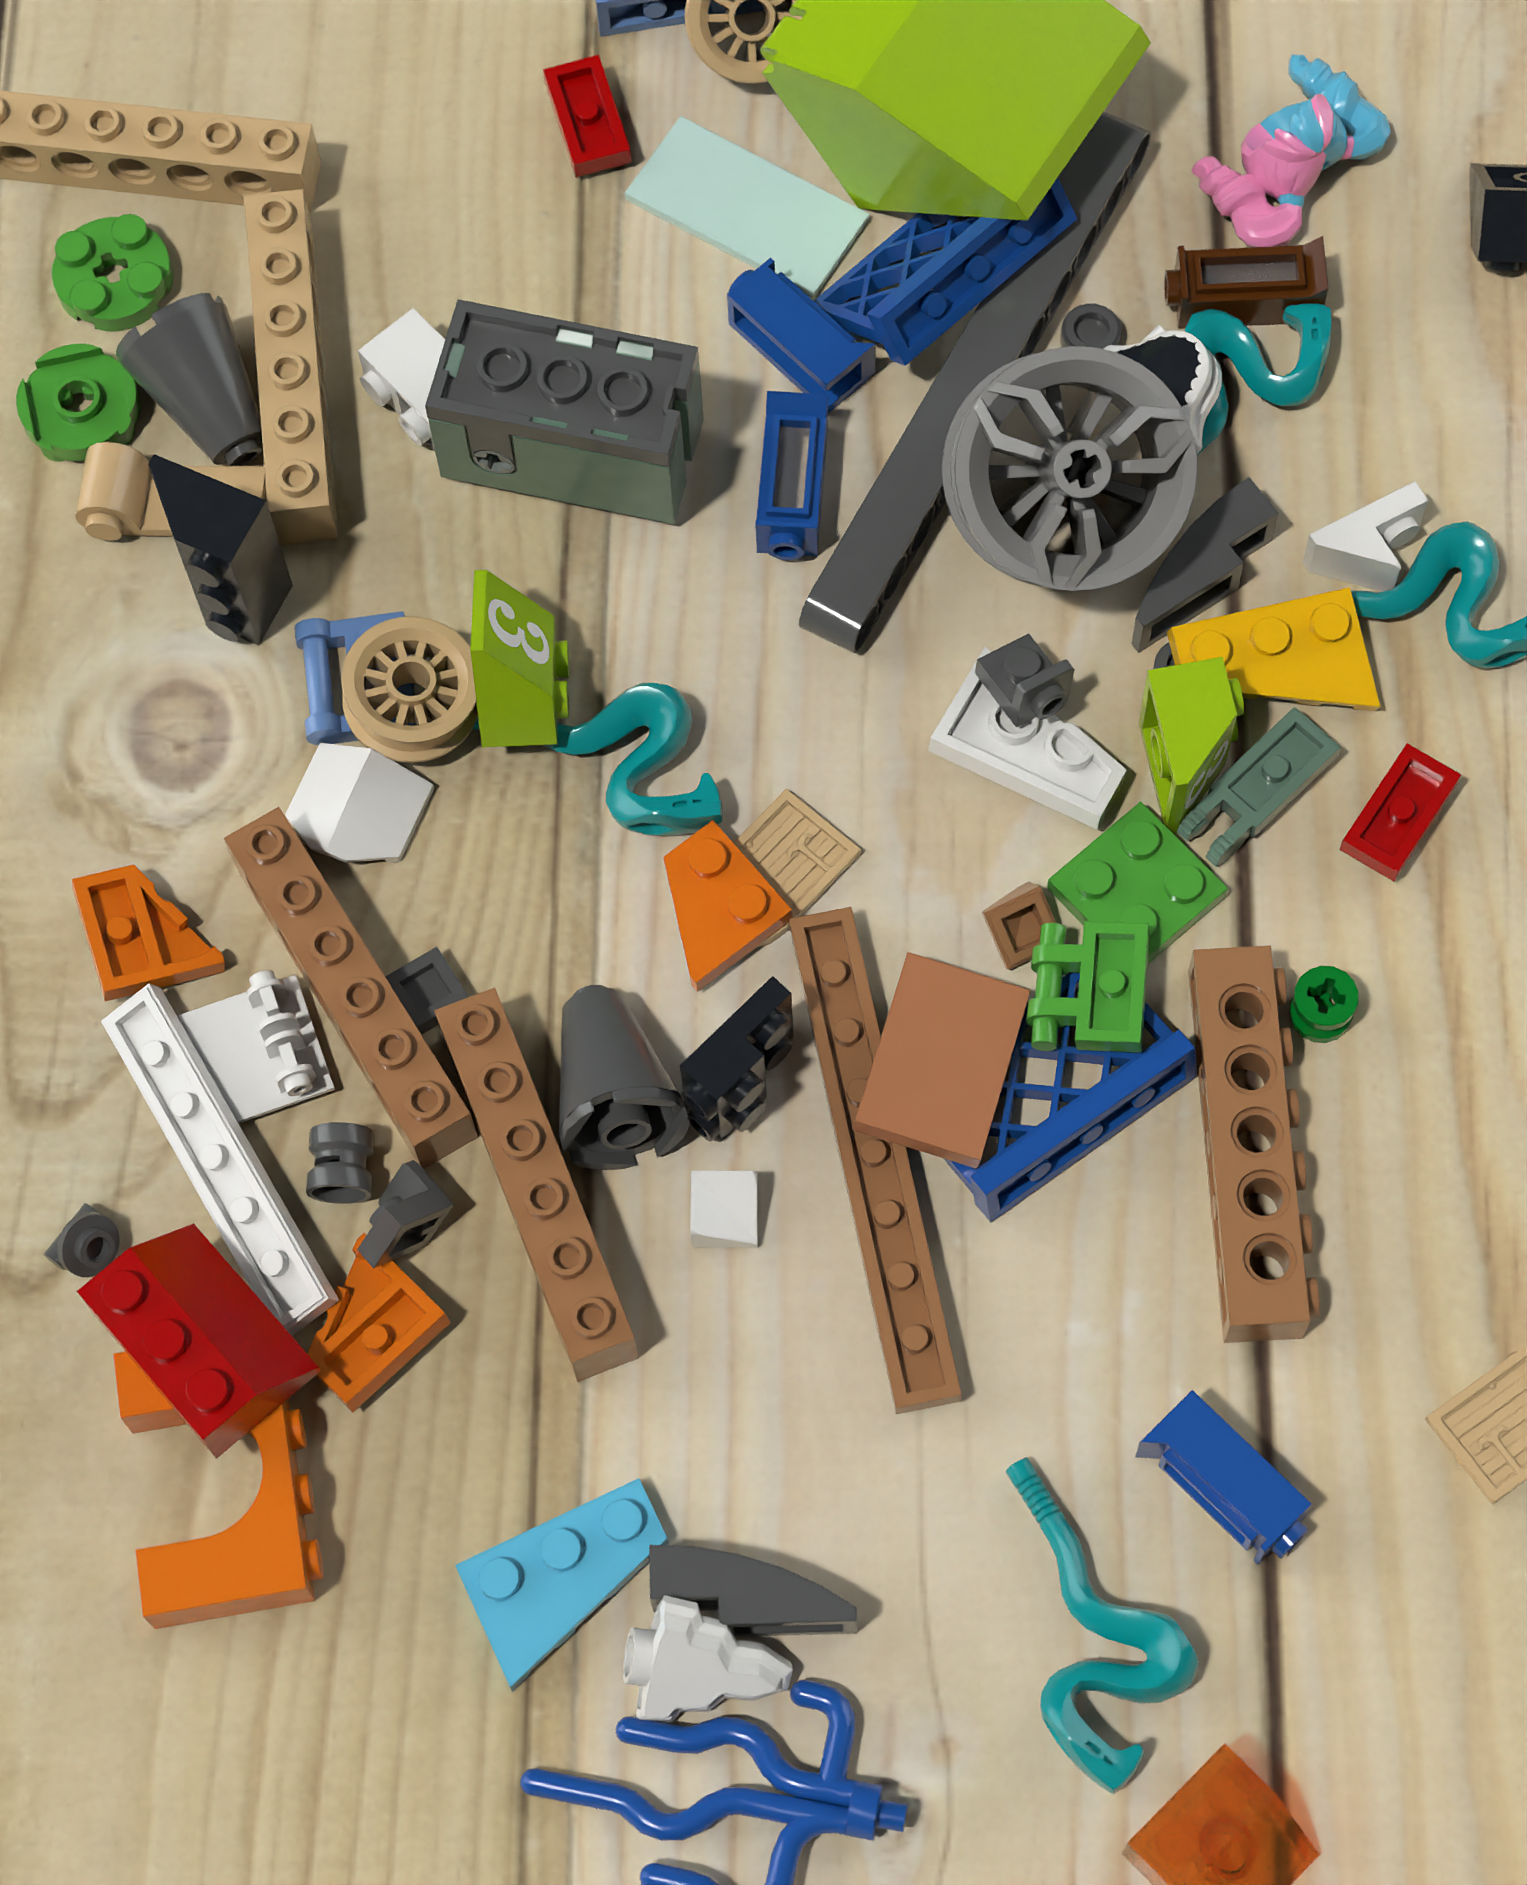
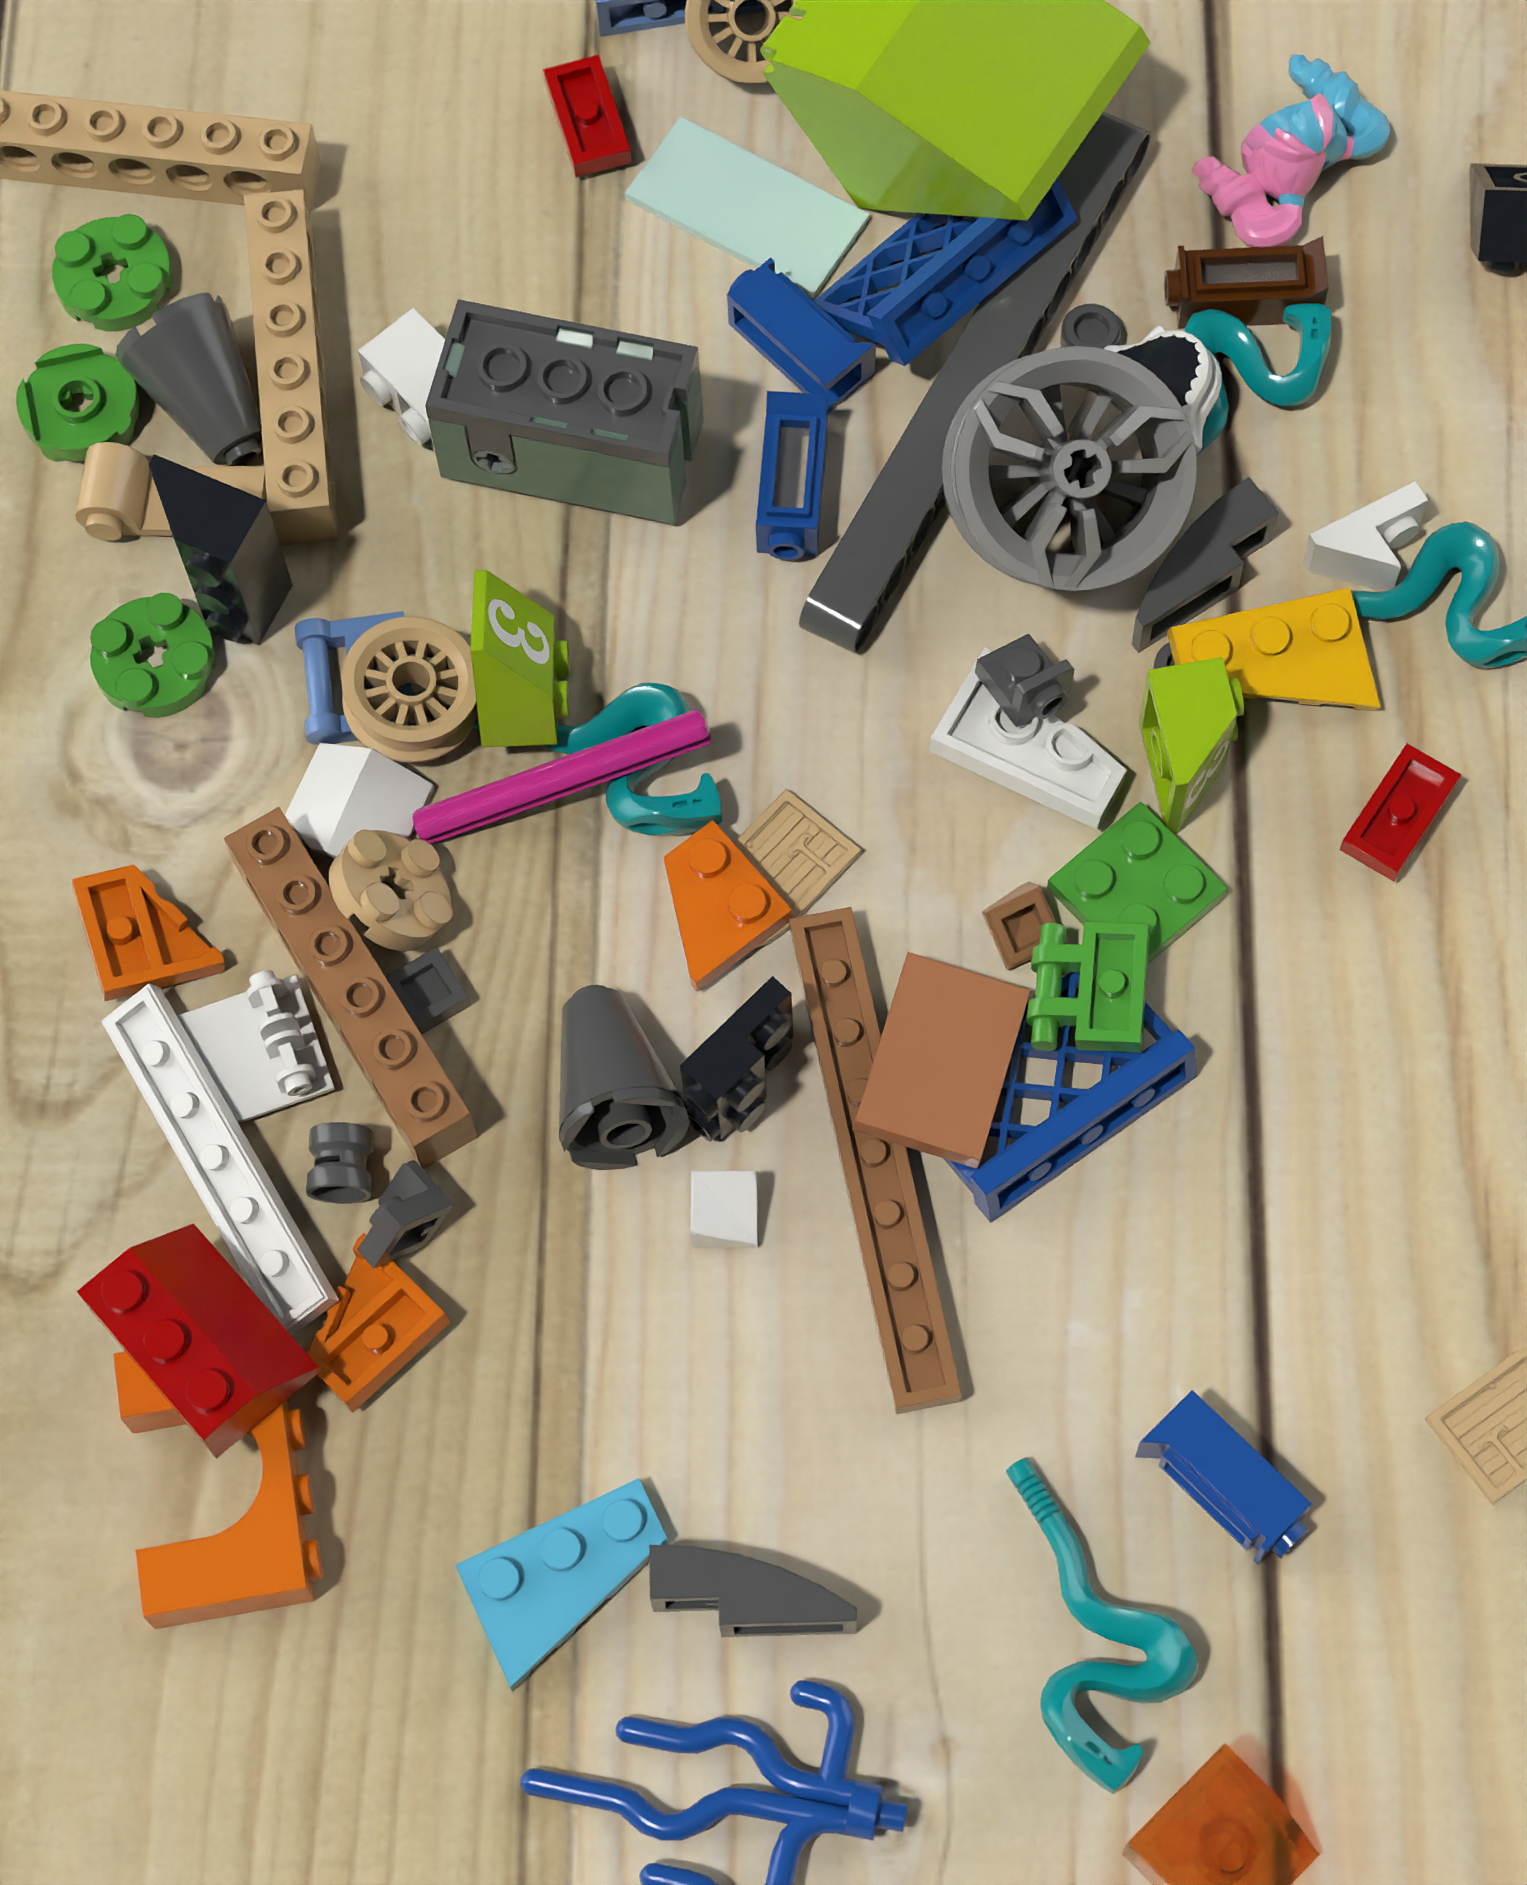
(85, 1244): dark grey plate -> none
(147, 623): none -> bright green plate
(405, 866): none -> tan plate
(537, 1185): medium nougat brick -> none
(562, 777): none -> dark pink axle
(696, 1663): white rock -> none
(1249, 1304): medium nougat brick -> none
(1262, 783): sand green hinge -> none
(1318, 1018): green wheel -> none

